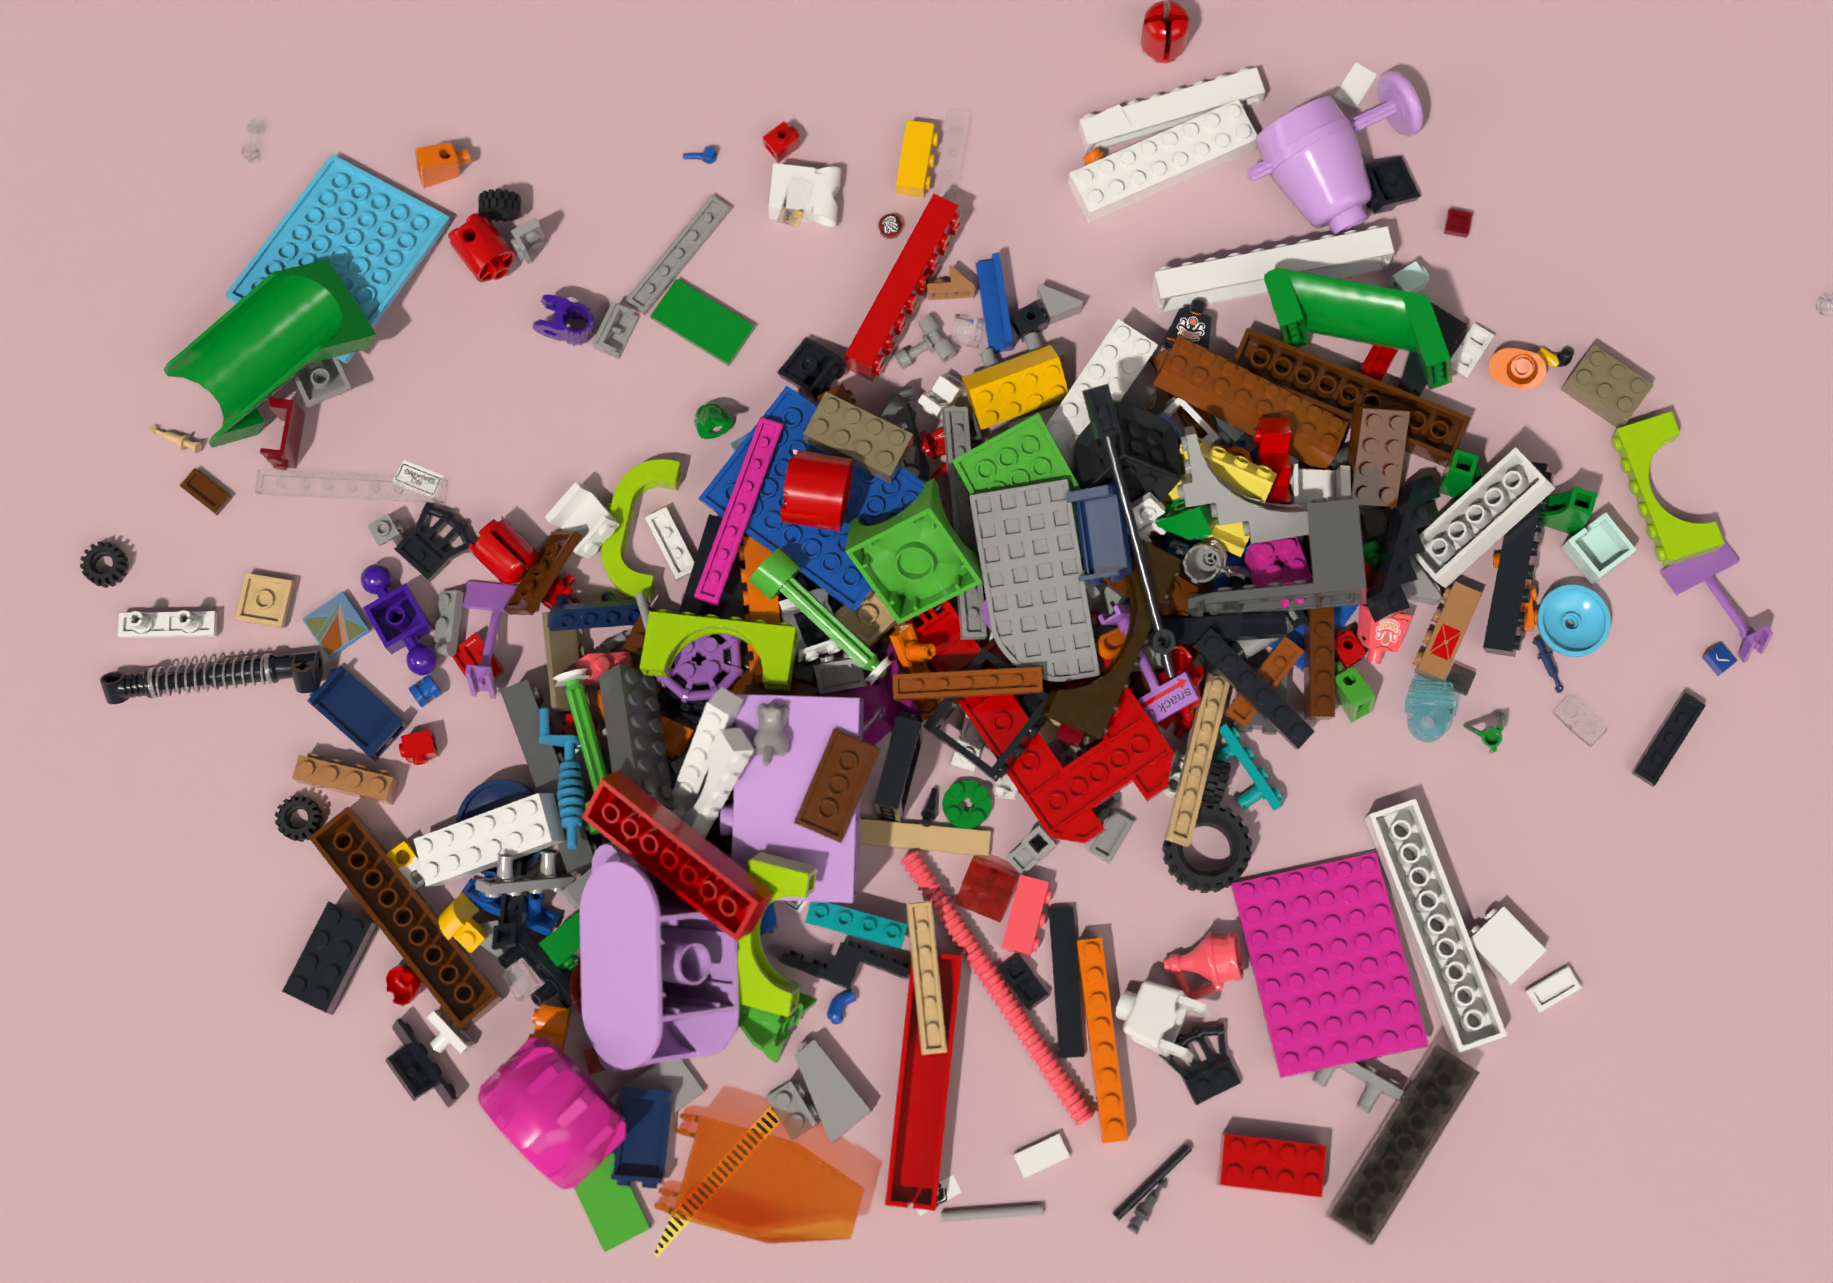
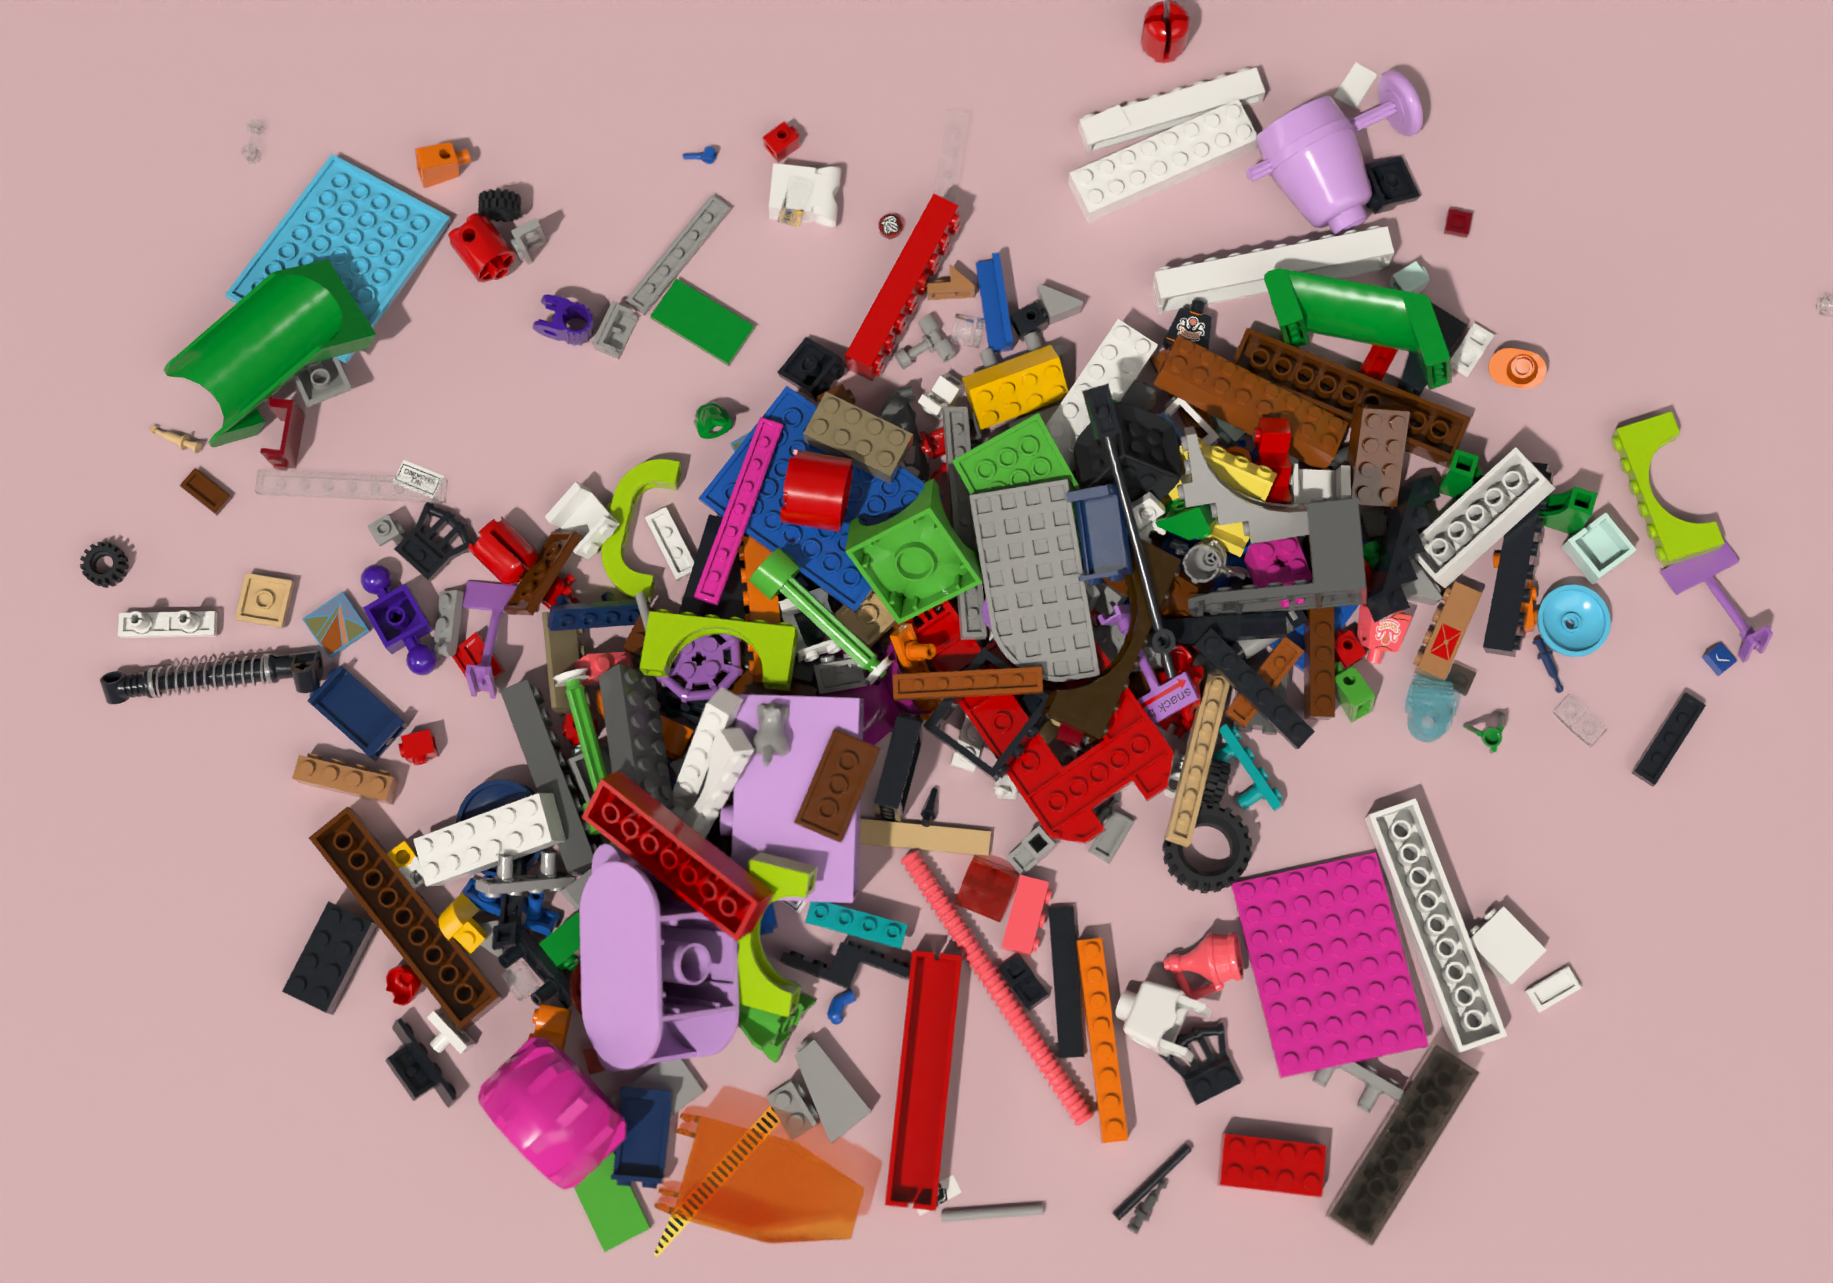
(285, 812): black tyre -> none
(425, 690): blue wheel -> none
(570, 787): dark azure piece -> none
(613, 643): light grey piece -> none
(916, 159): yellow brick -> none
(926, 977): tan tile -> none
(958, 793): green plate -> none
(1041, 1156): white tile -> none
(1093, 155): orange plate -> none
(1110, 644): orange tile -> none
(1556, 360): arm -> none
(1607, 387): dark tan brick -> none

